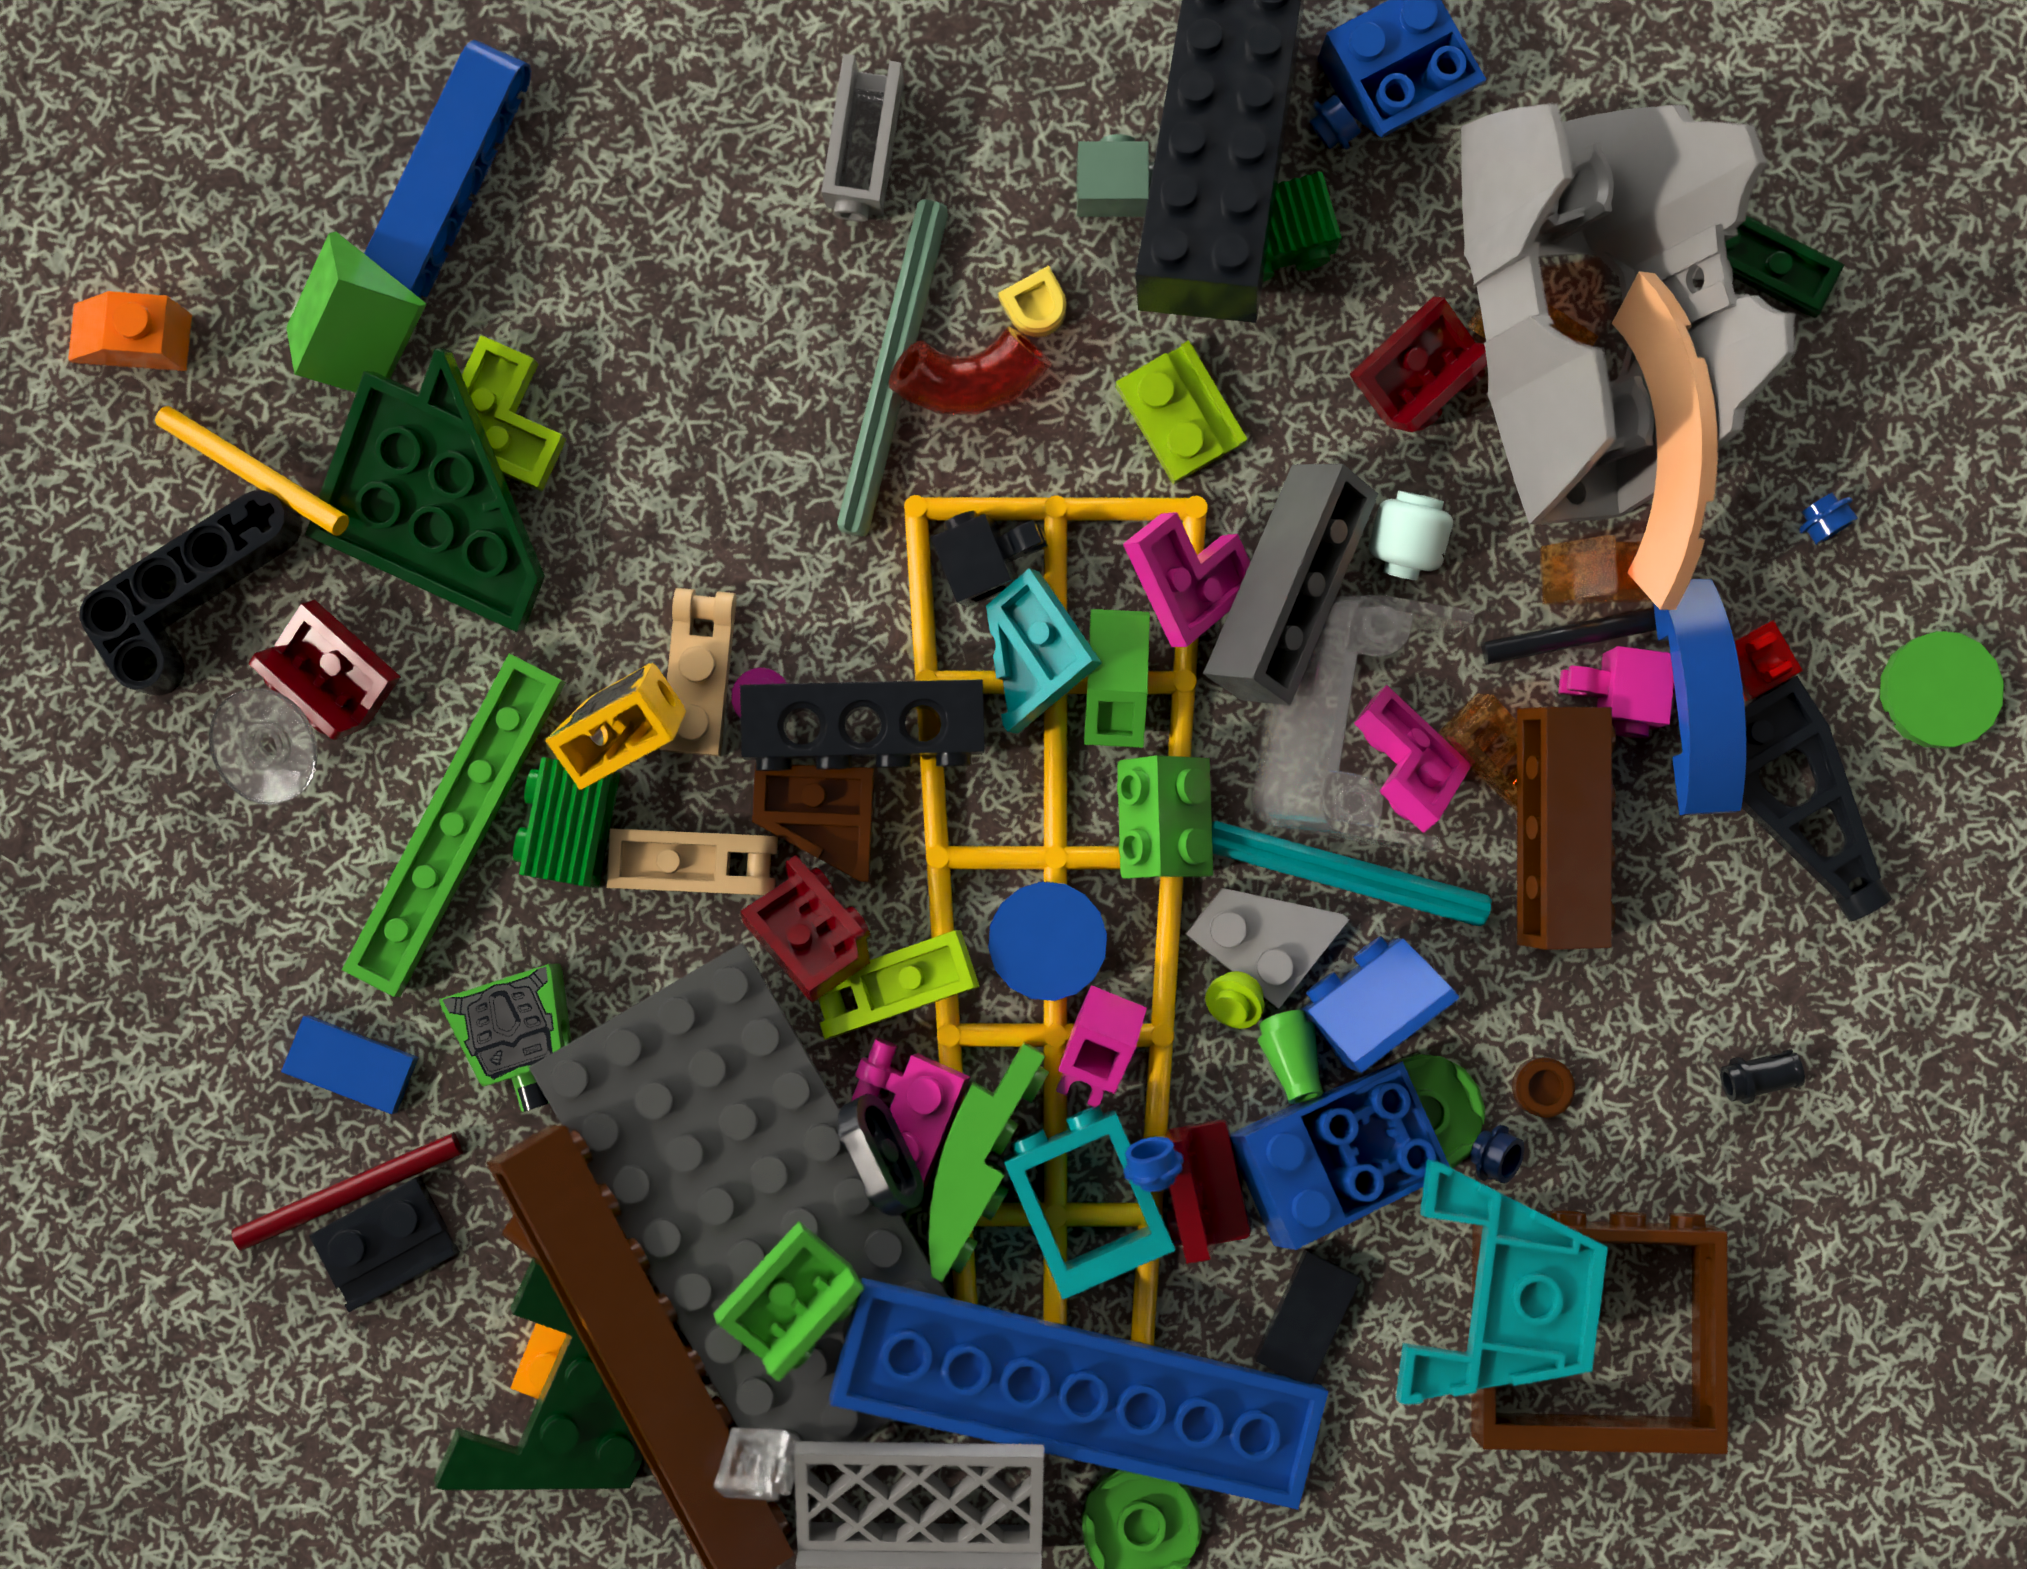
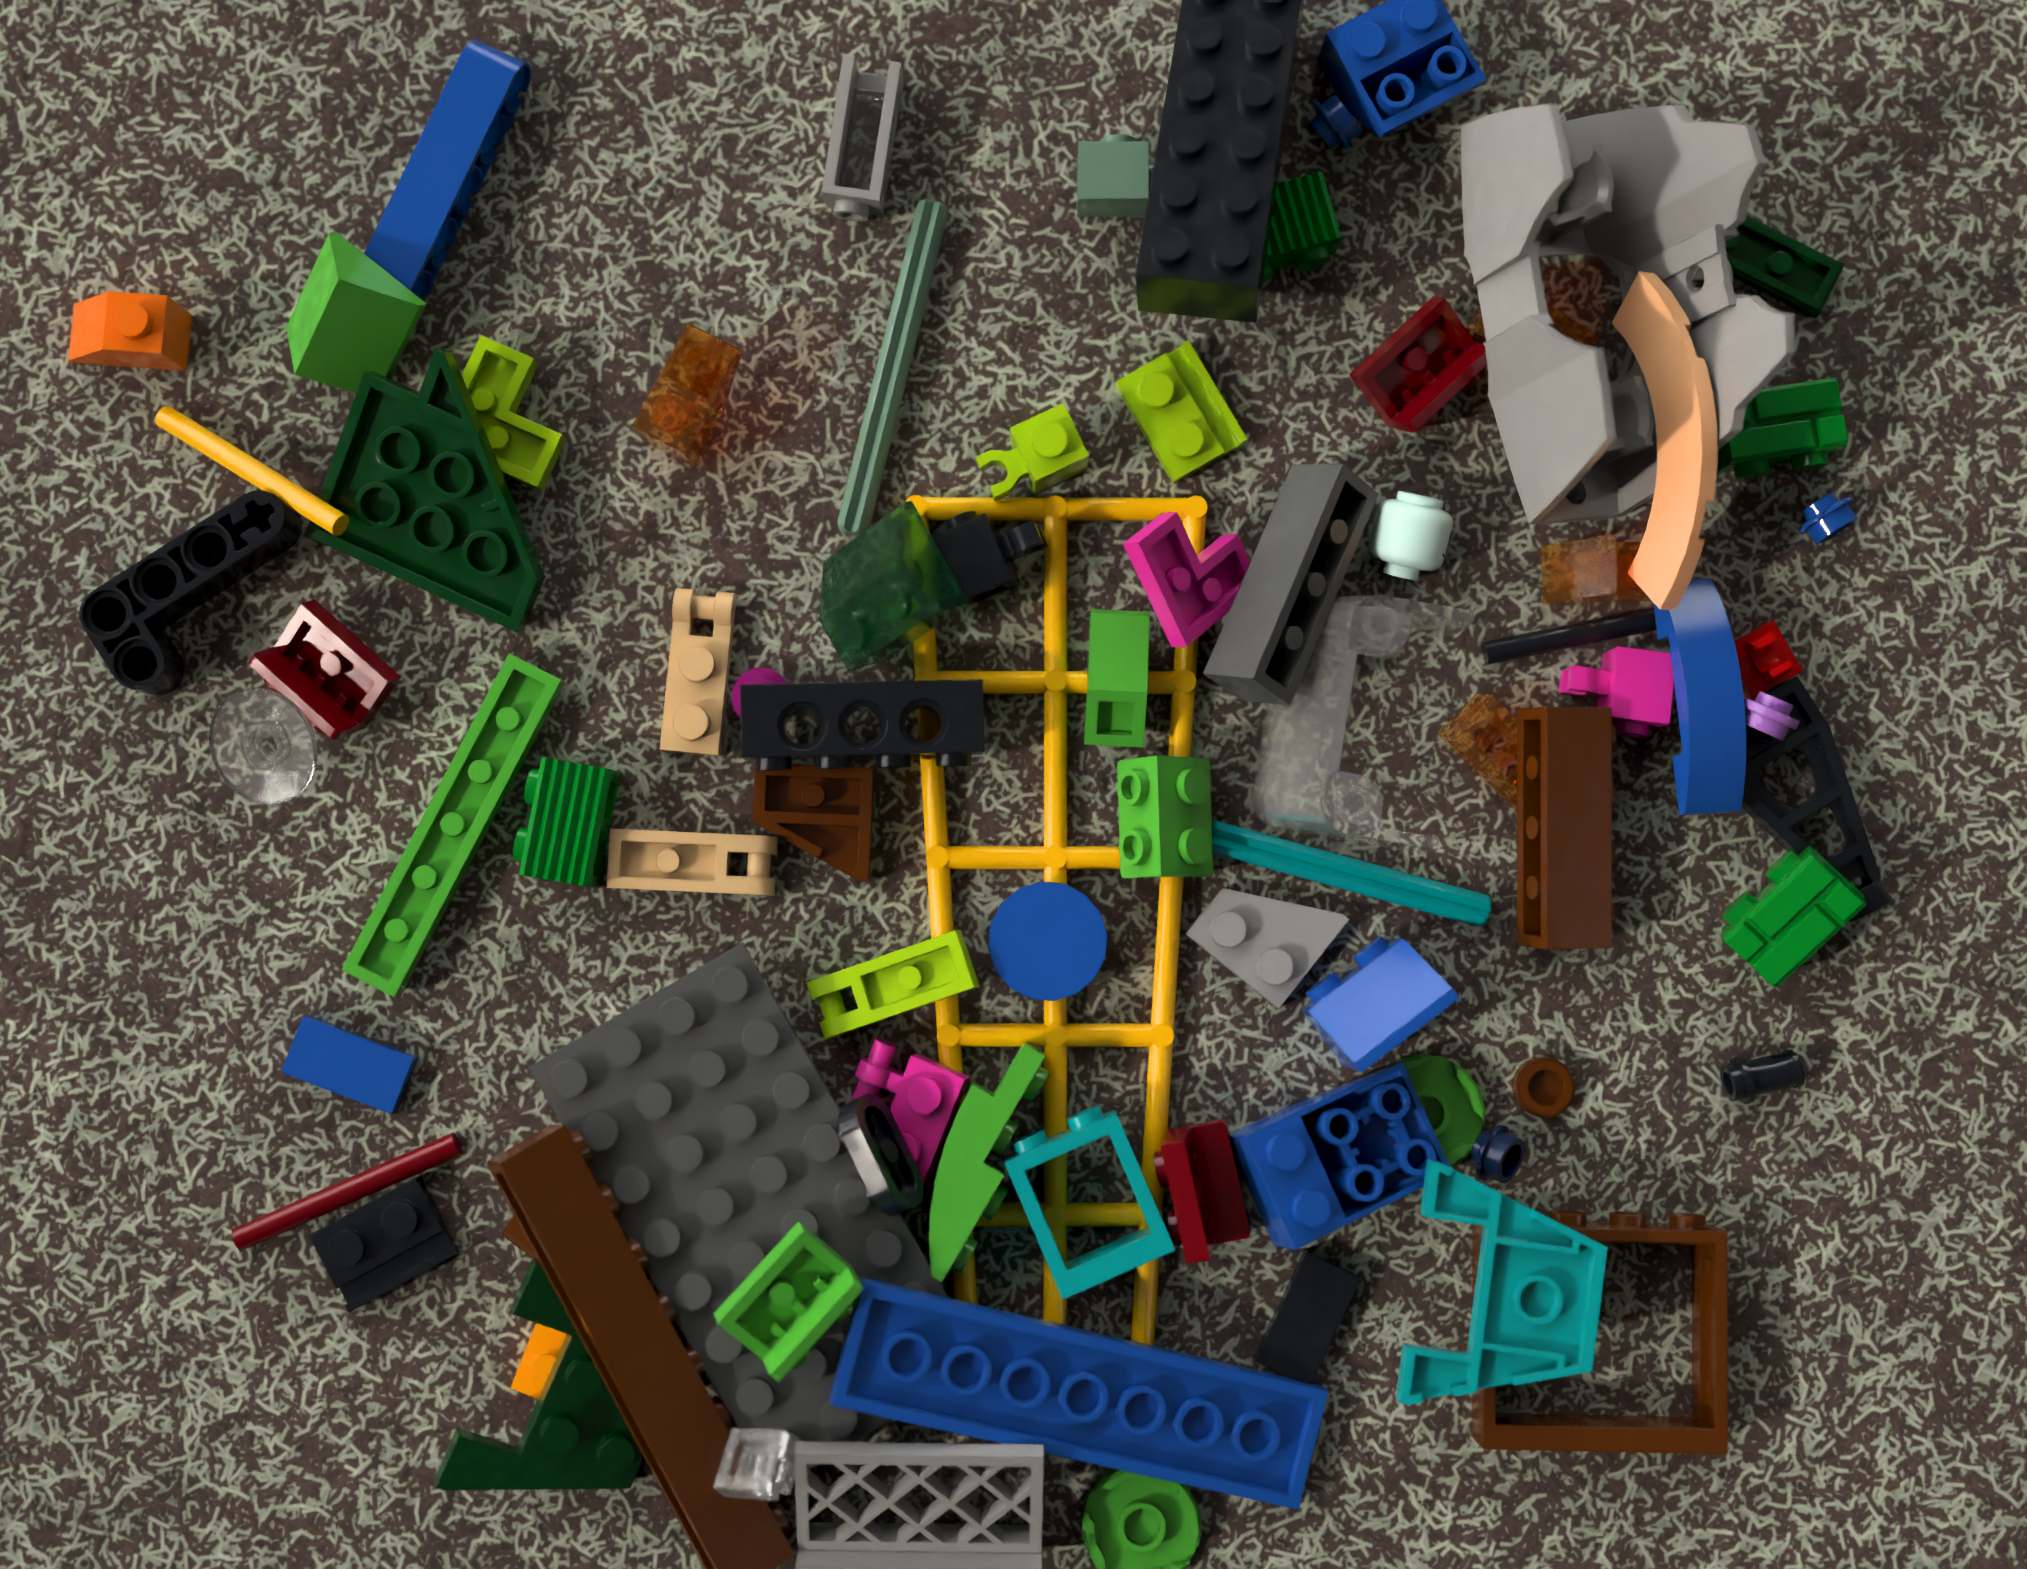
(512, 1027): torso -> none
(634, 718): yellow torso -> none
(689, 395): none -> clear orange slope
(809, 931): dark red bracket -> none
(886, 589): none -> clear green slope
(969, 383): clear red cylinder -> none
(1035, 303): light yellow tile -> none
(1036, 649): teal wing -> none
(1043, 451): none -> lime brick
(1101, 1043): dark pink brick -> none
(1153, 1163): blue plate -> none
(1235, 1000): lime plate -> none
(1292, 1053): bright green cone -> none
(1426, 766): dark pink plate -> none
(1769, 715): none -> medium lavender plate
(1786, 426): none -> green brick
(1791, 914): none -> green brick
(1942, 689): bright green tile -> none

